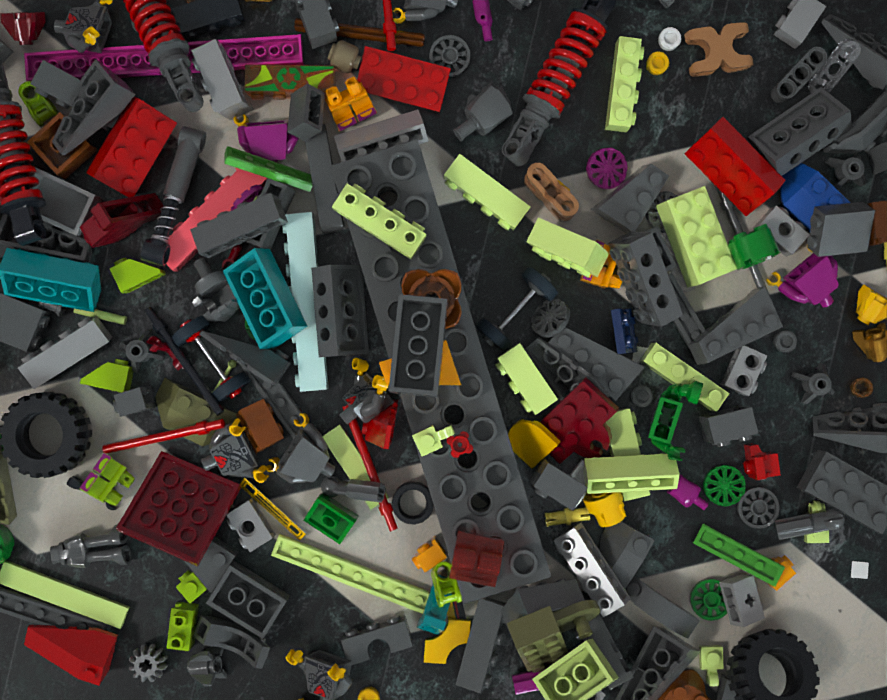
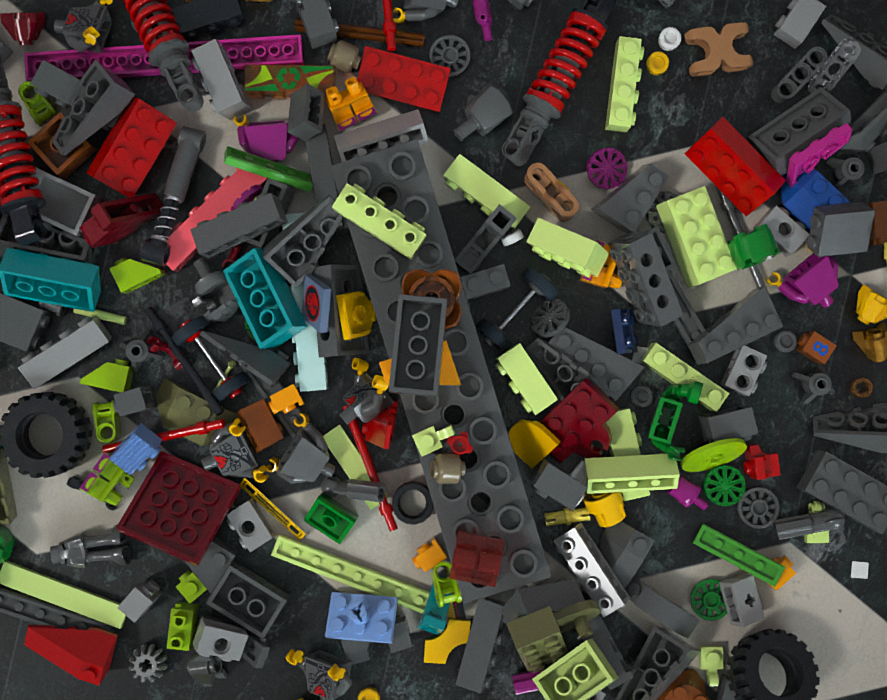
(106, 419): none -> lime piece
(135, 449): none -> medium blue brick
(140, 599): none -> light grey brick
(210, 631): none -> light grey brick
(285, 400): none -> light orange brick
(302, 242): none -> dark grey wedge
(316, 303): none -> sand blue tile
(355, 314): none -> yellow tile
(361, 617): none -> light blue plate
(447, 468): none -> dark tan head
(485, 239): none -> dark grey arch
(485, 282): none -> dark grey brick
(512, 237): none -> white tile
(713, 455): none -> lime piece
(815, 347): none -> dark orange brick
(819, 148): none -> dark pink wing

